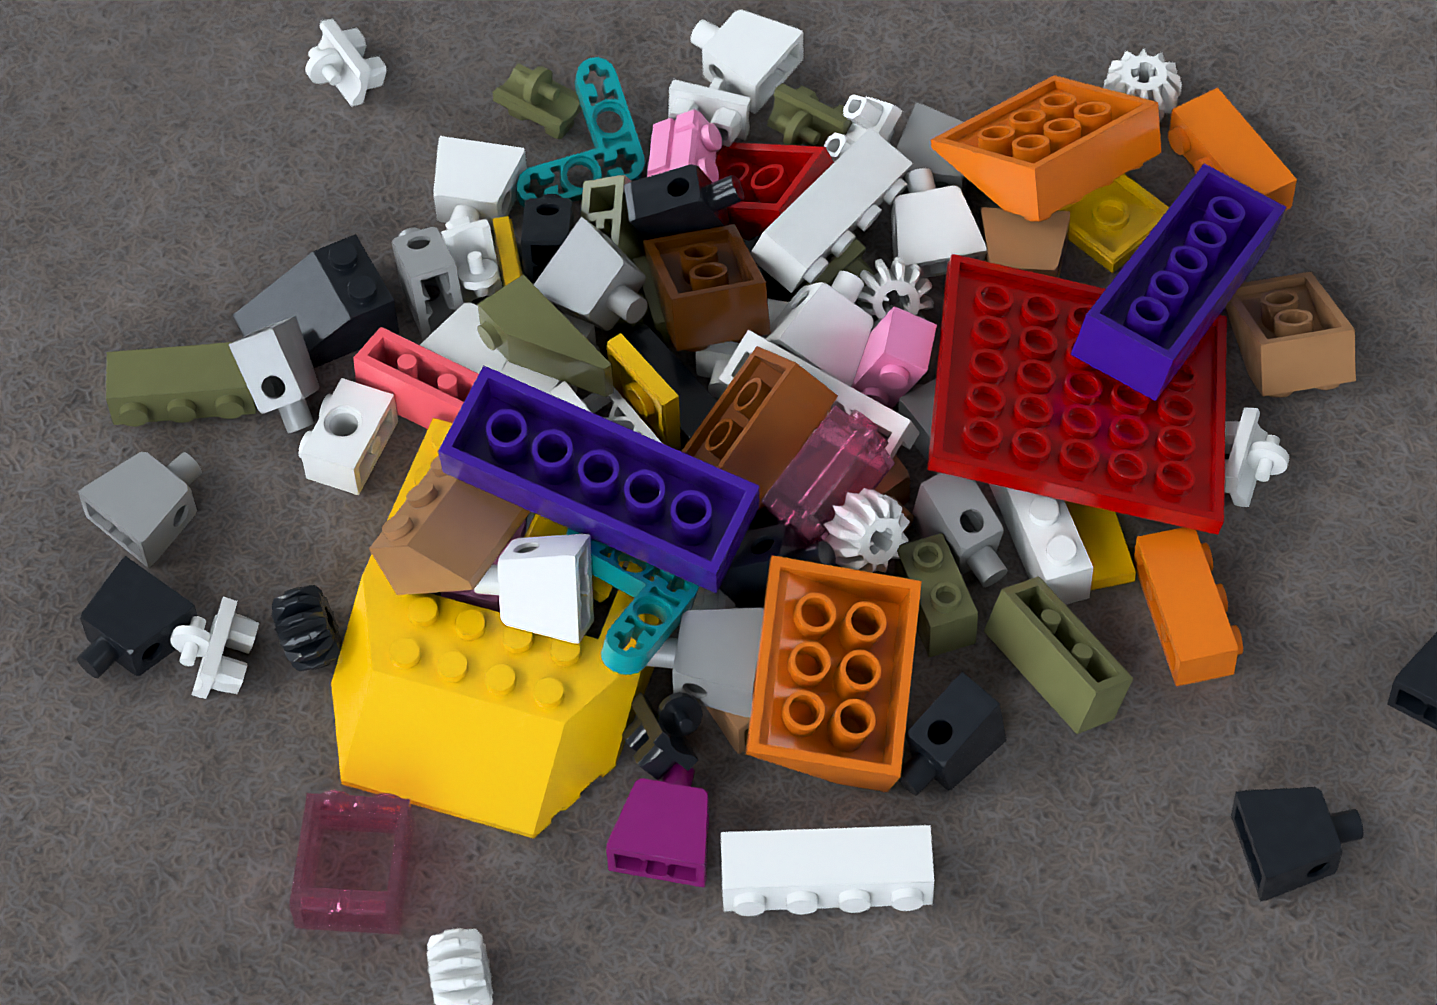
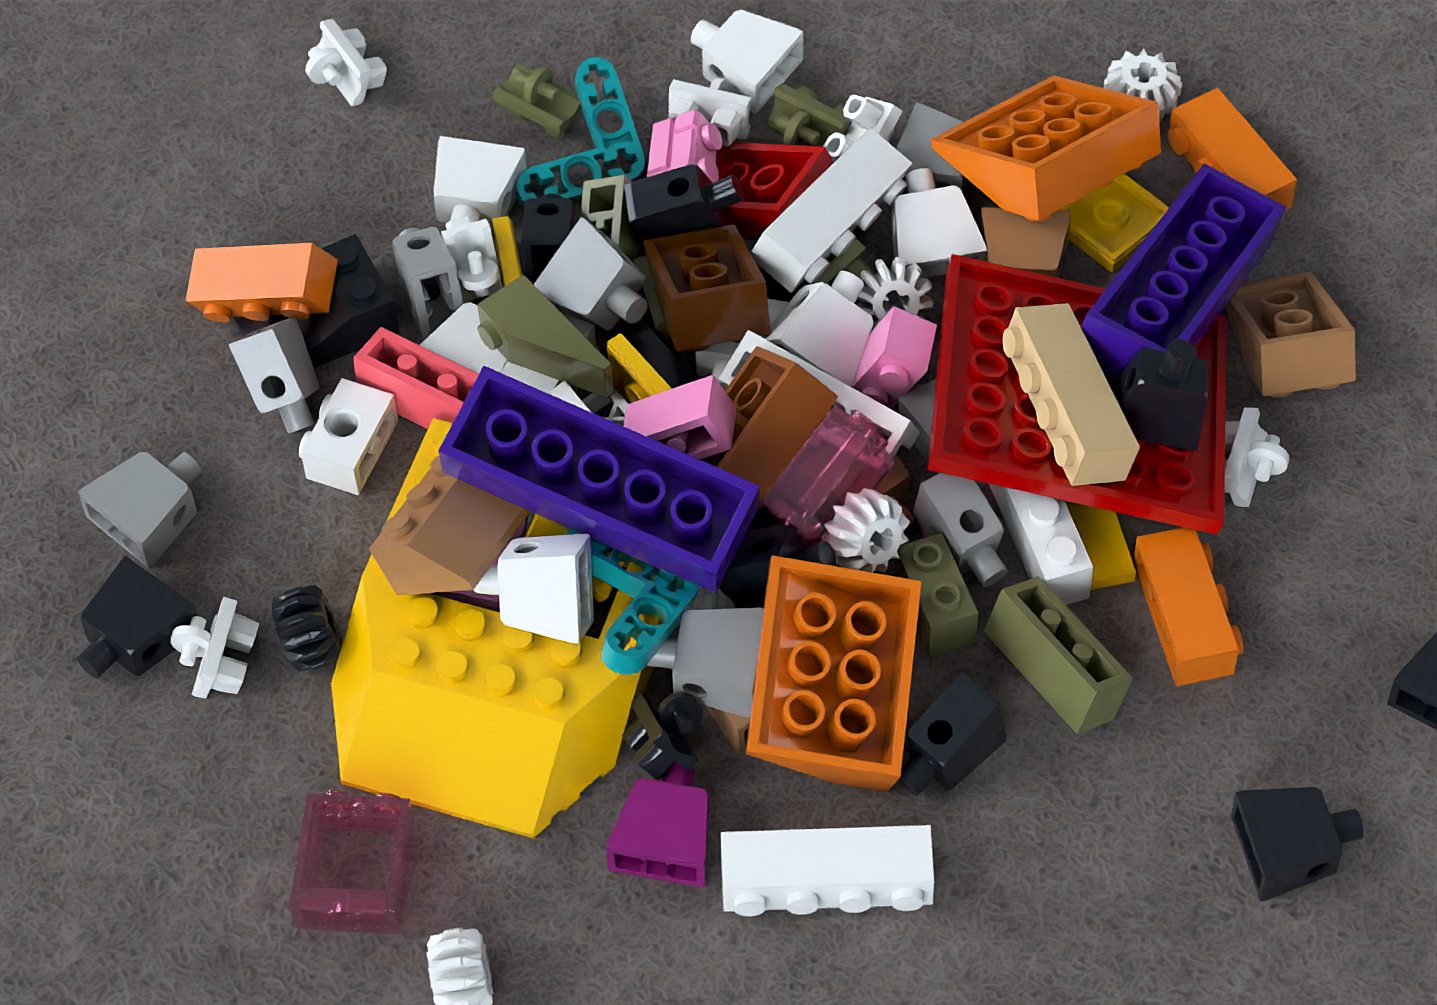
(175, 384): olive brick -> none
(261, 281): none -> brick
(688, 418): none -> bright pink brick
(1070, 394): none -> tan brick
(1165, 395): none -> black torso

